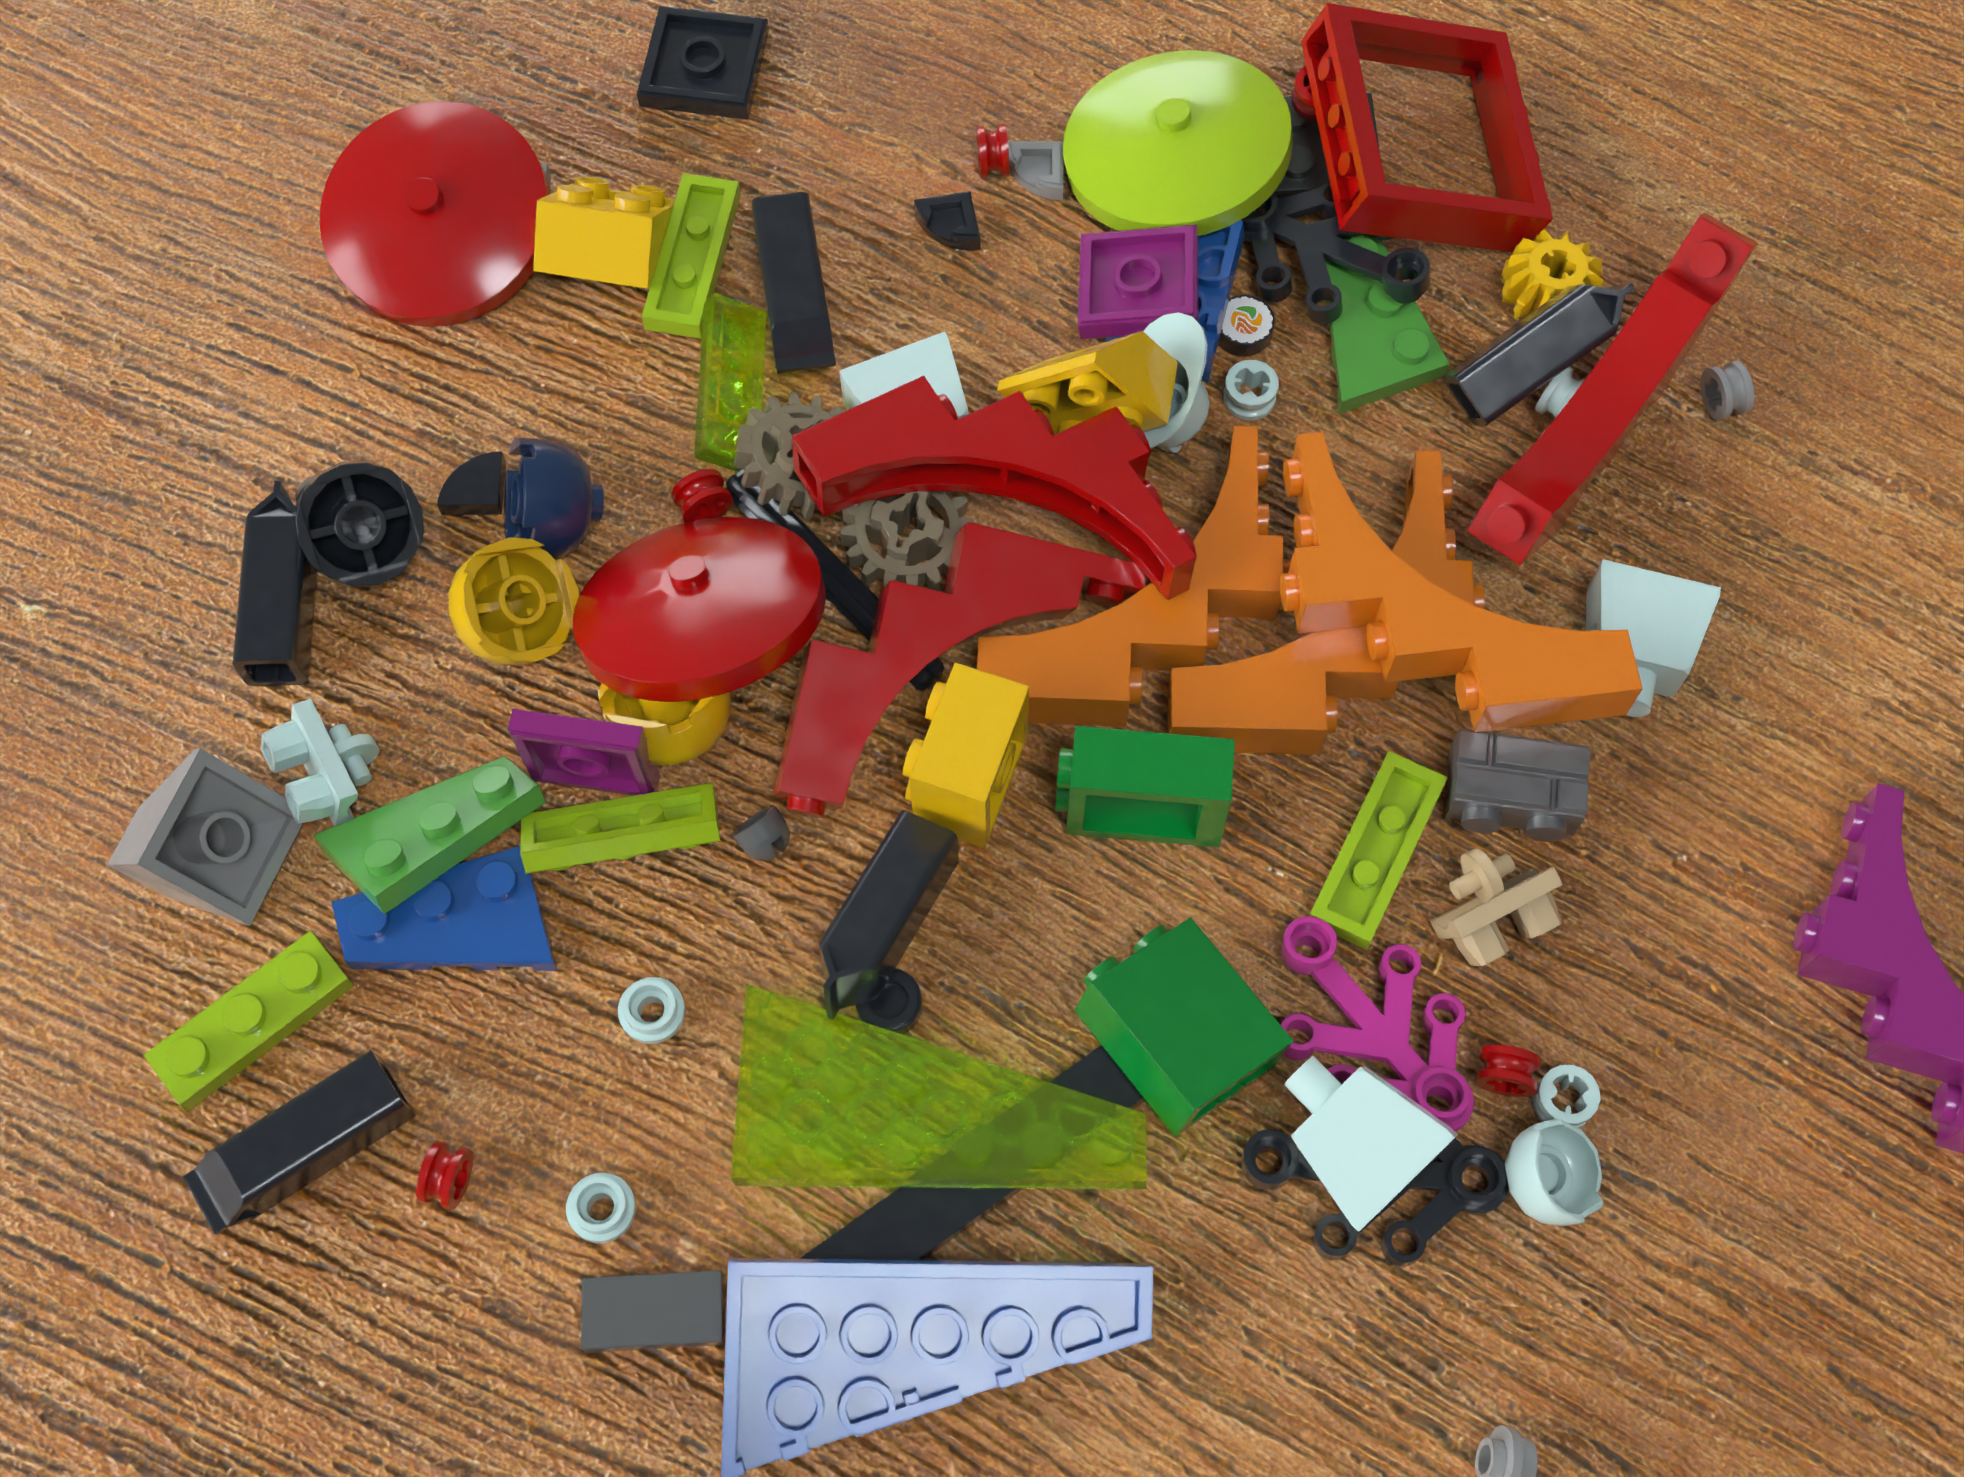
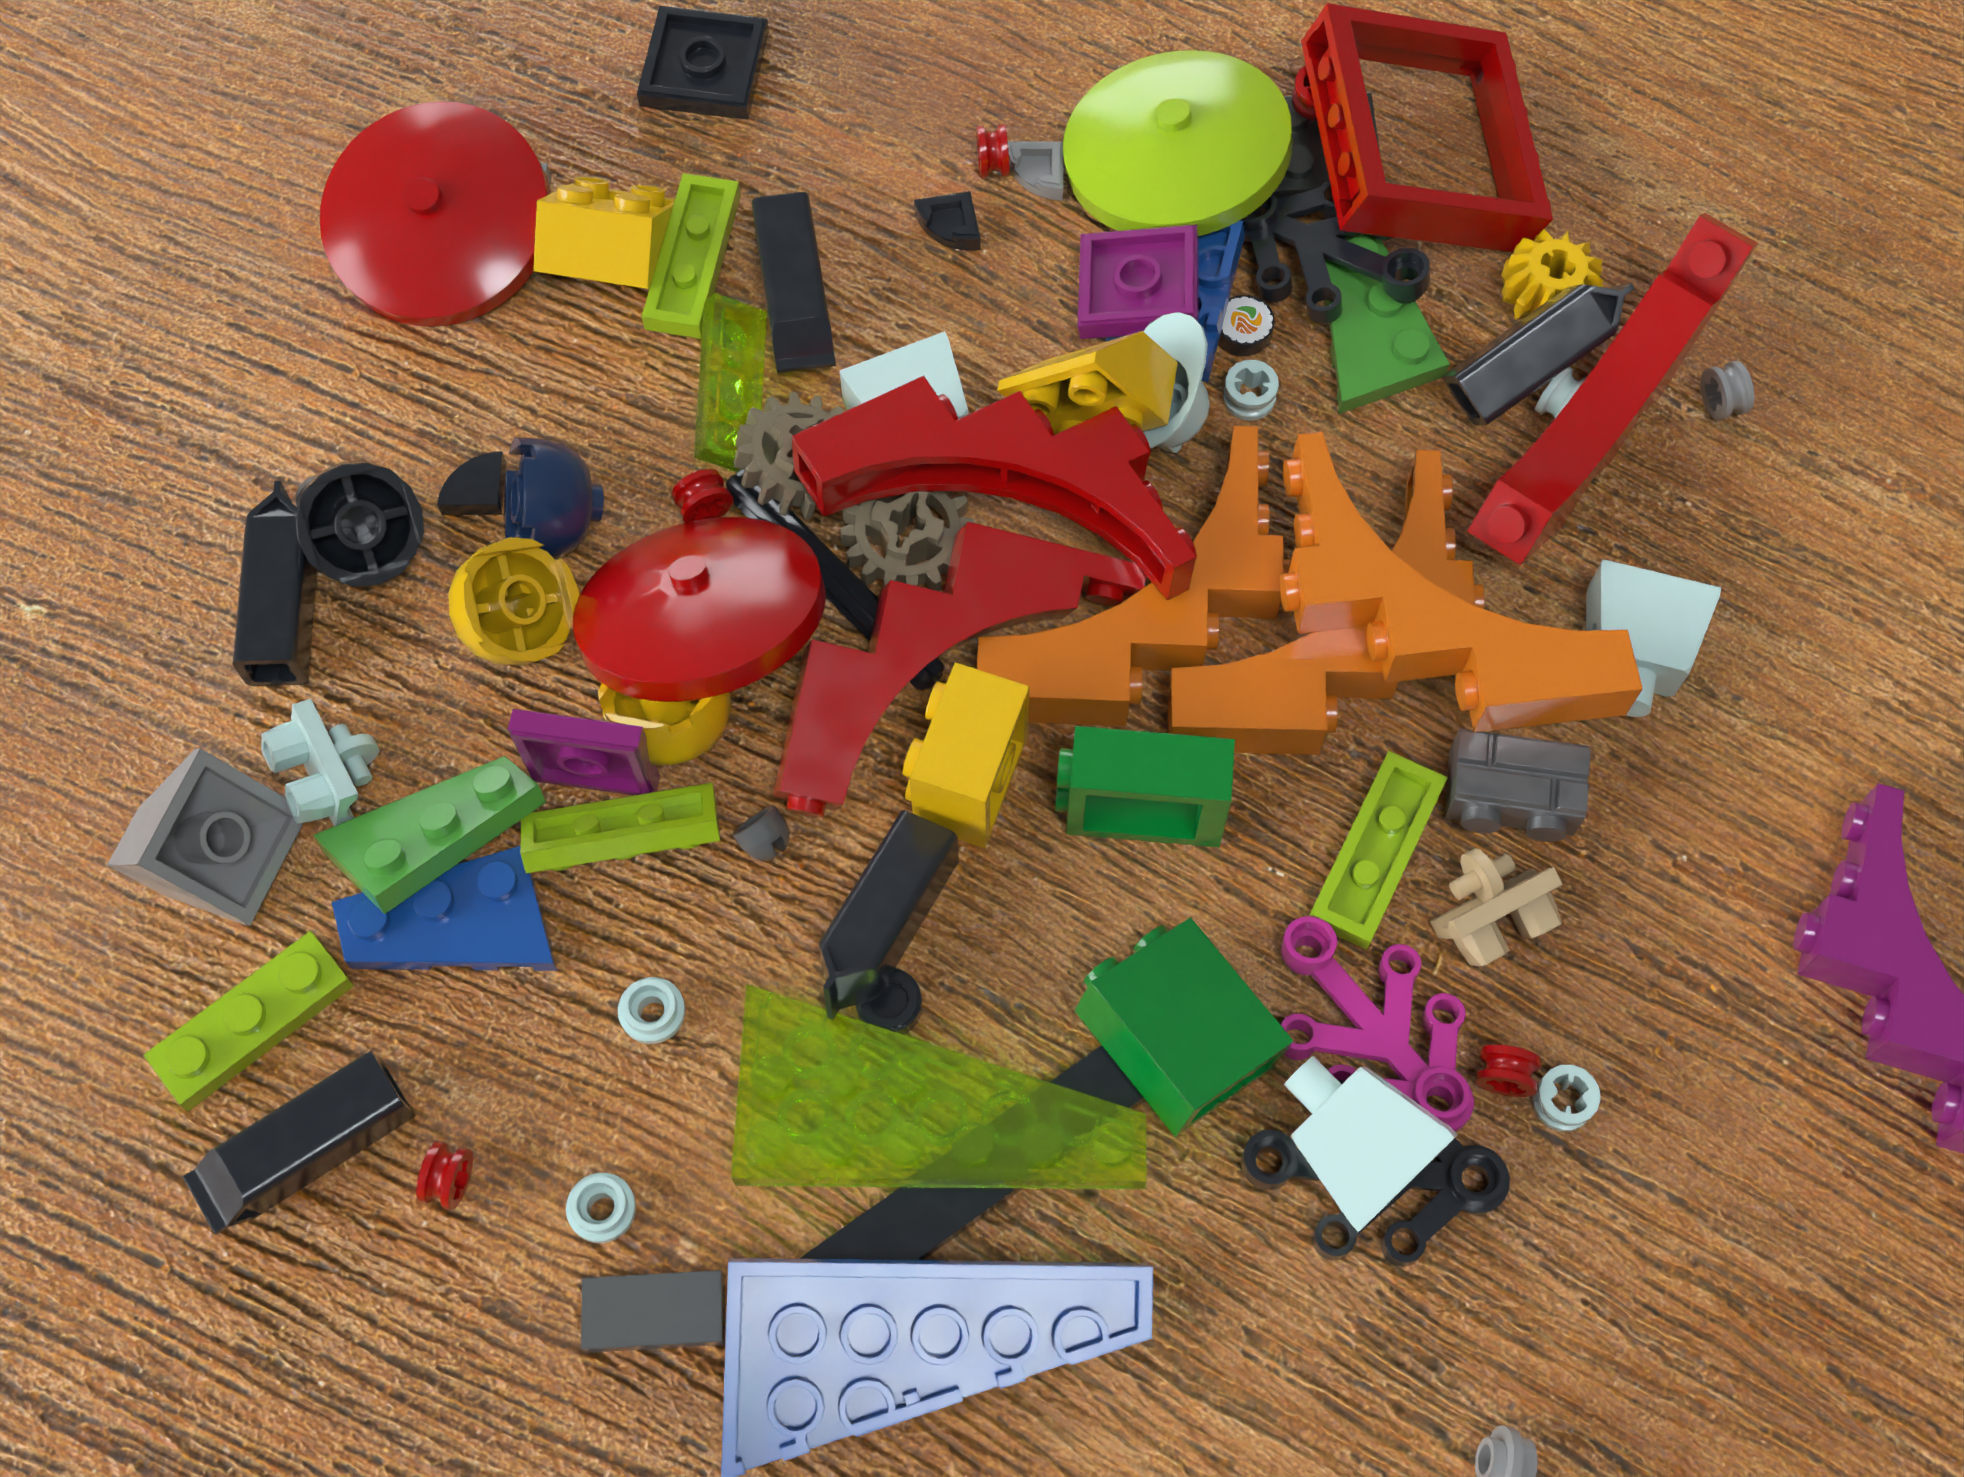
(1554, 1173): light aqua hair -> none

